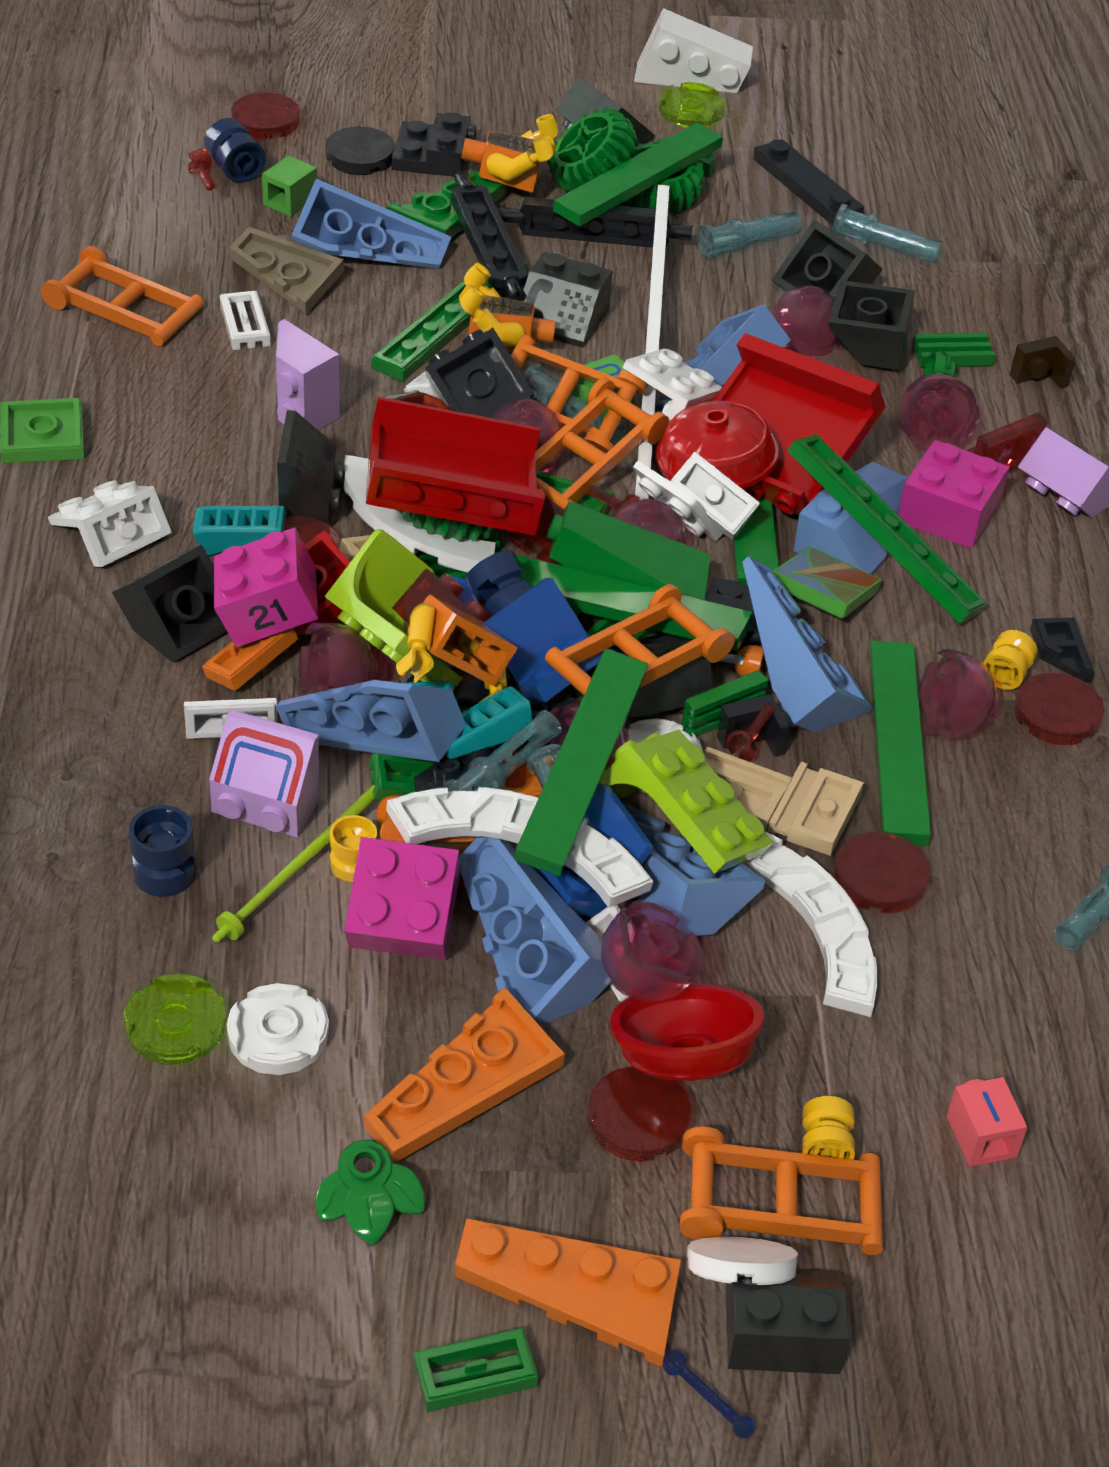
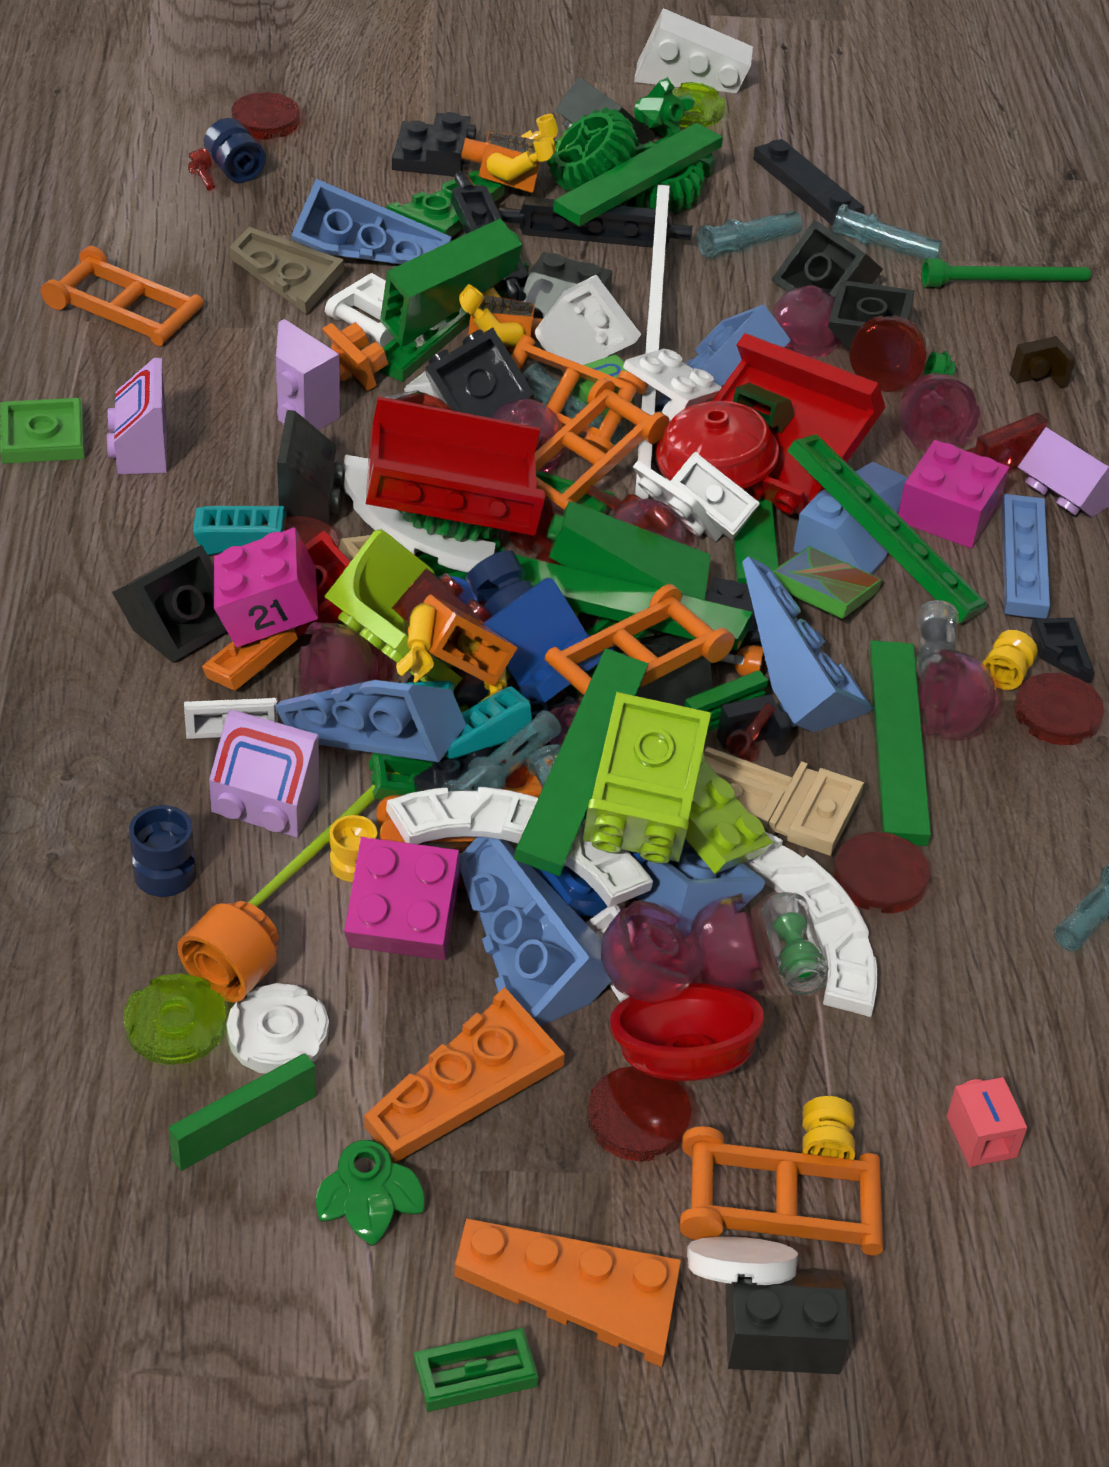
(114, 520): white bracket -> none
(139, 423): none -> lavender slope
(230, 949): none -> orange piece
(242, 1111): none -> green tile
(247, 335): white tile -> none
(288, 185): bright green brick -> none
(352, 361): none -> orange hips
(359, 150): black tile -> none
(368, 296): none -> white plate
(430, 285): none -> green slope
(586, 324): none -> white bracket
(646, 778): none -> lime bracket
(658, 518): none -> clear red hand
(663, 109): none -> green rock
(674, 1365): clear blue hinge -> none
(728, 945): none -> clear pink cylinder
(780, 406): none -> piece
(799, 961): none -> clear piece
(888, 352): none -> clear red tile
(936, 272): none -> green piece
(937, 629): none -> clear piece
(964, 348): green tile -> none
(1025, 556): none -> medium blue plate

